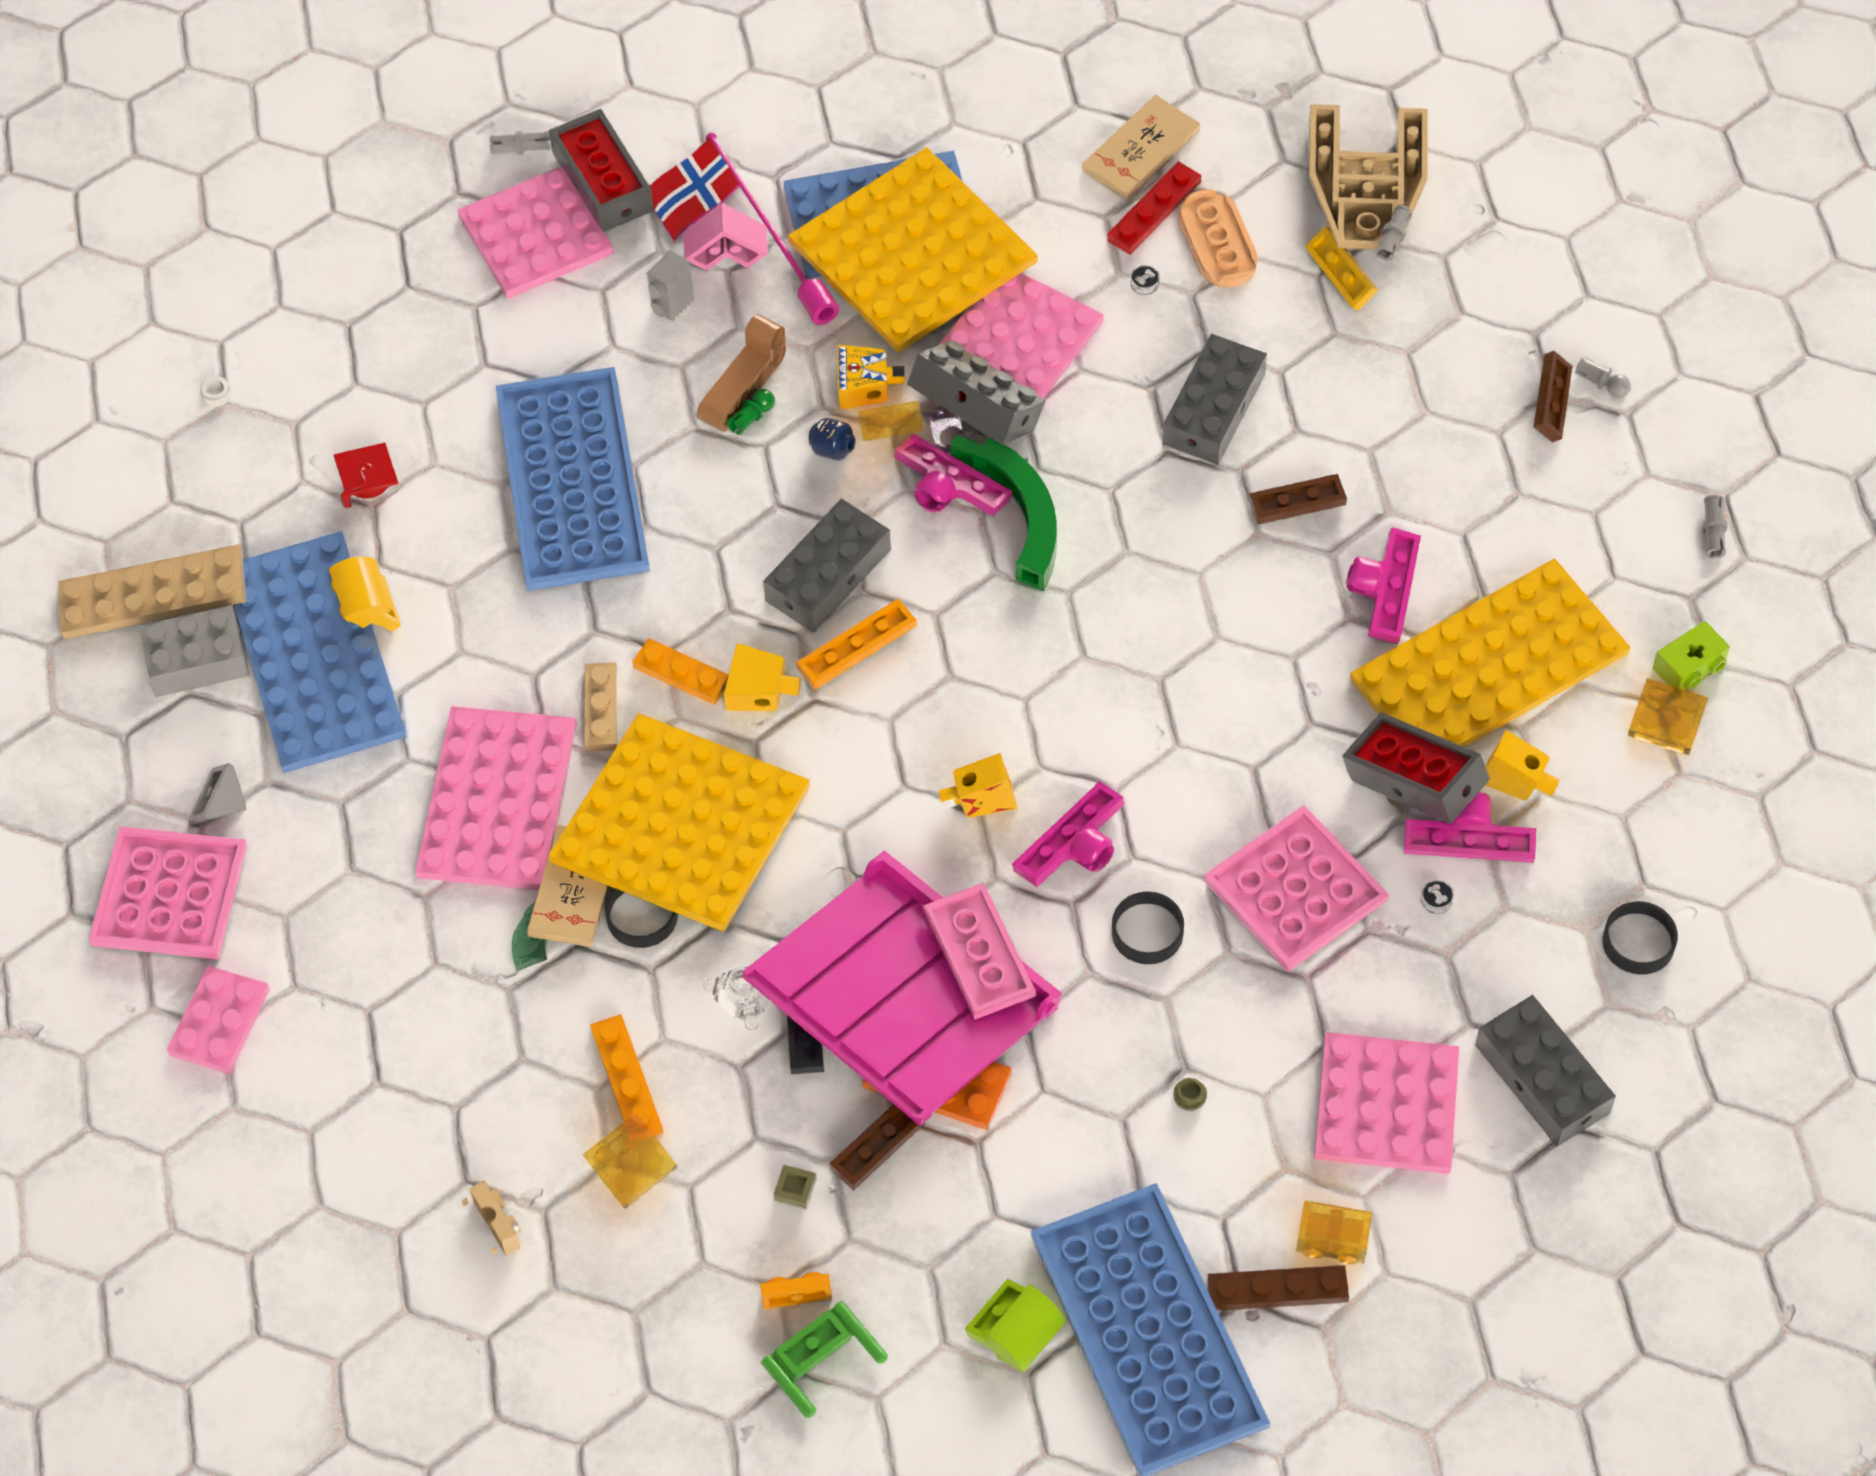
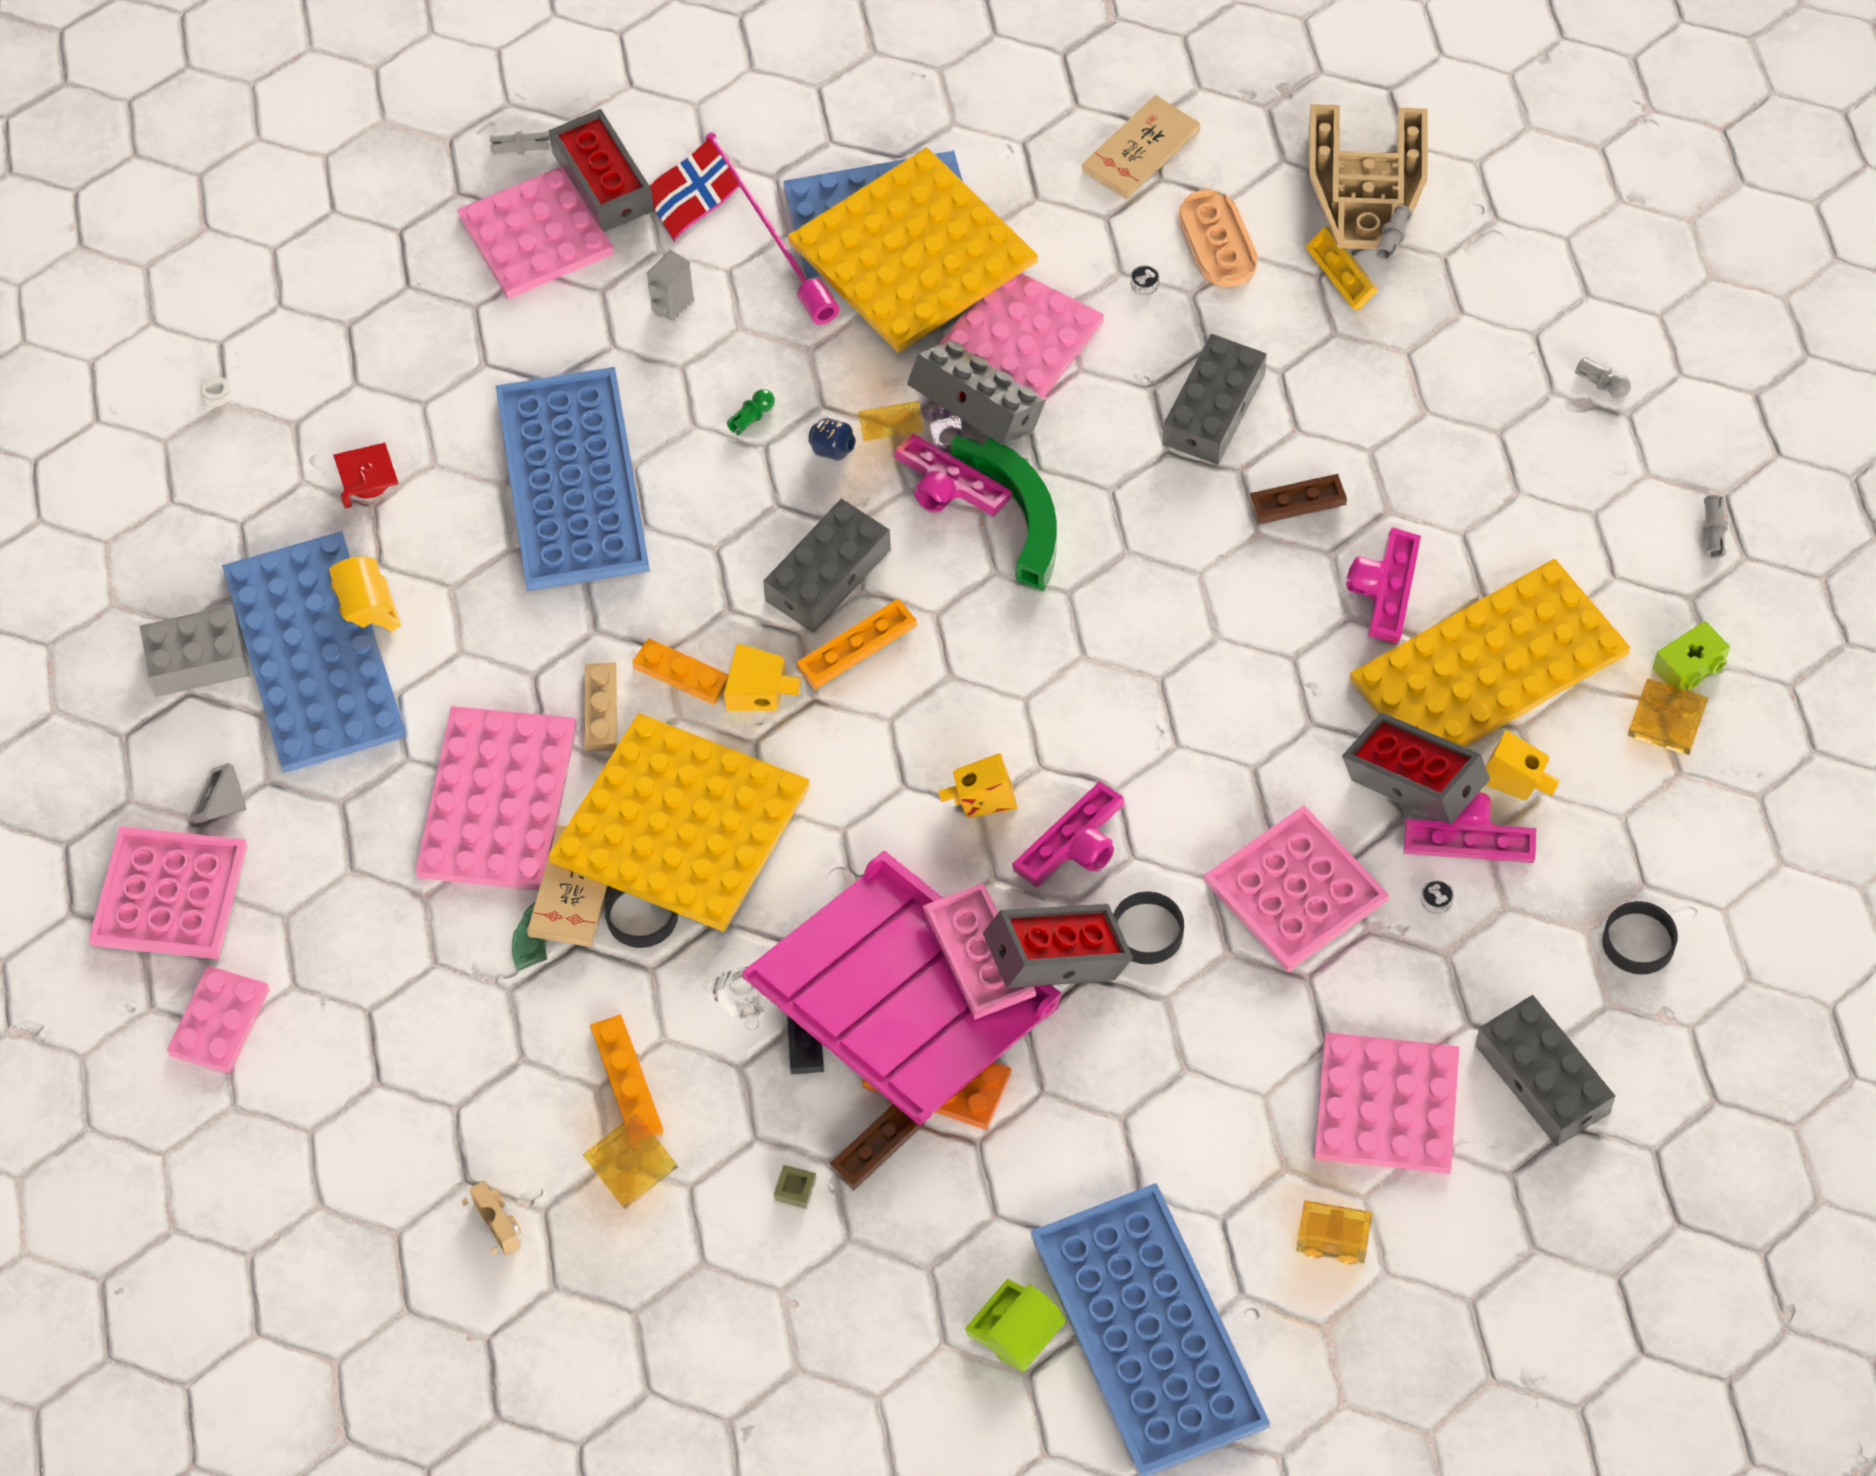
(151, 591): tan plate -> none
(725, 234): bright pink brick -> none
(746, 374): medium nougat beam -> none
(789, 1292): light orange plate -> none
(813, 1346): bright green plate -> none
(865, 376): yellow torso -> none
(1057, 945): none -> dark grey brick
(1154, 208): red plate -> none
(1190, 1094): olive plate -> none
(1278, 1287): reddish brown plate -> none
(1553, 396): reddish brown plate -> none

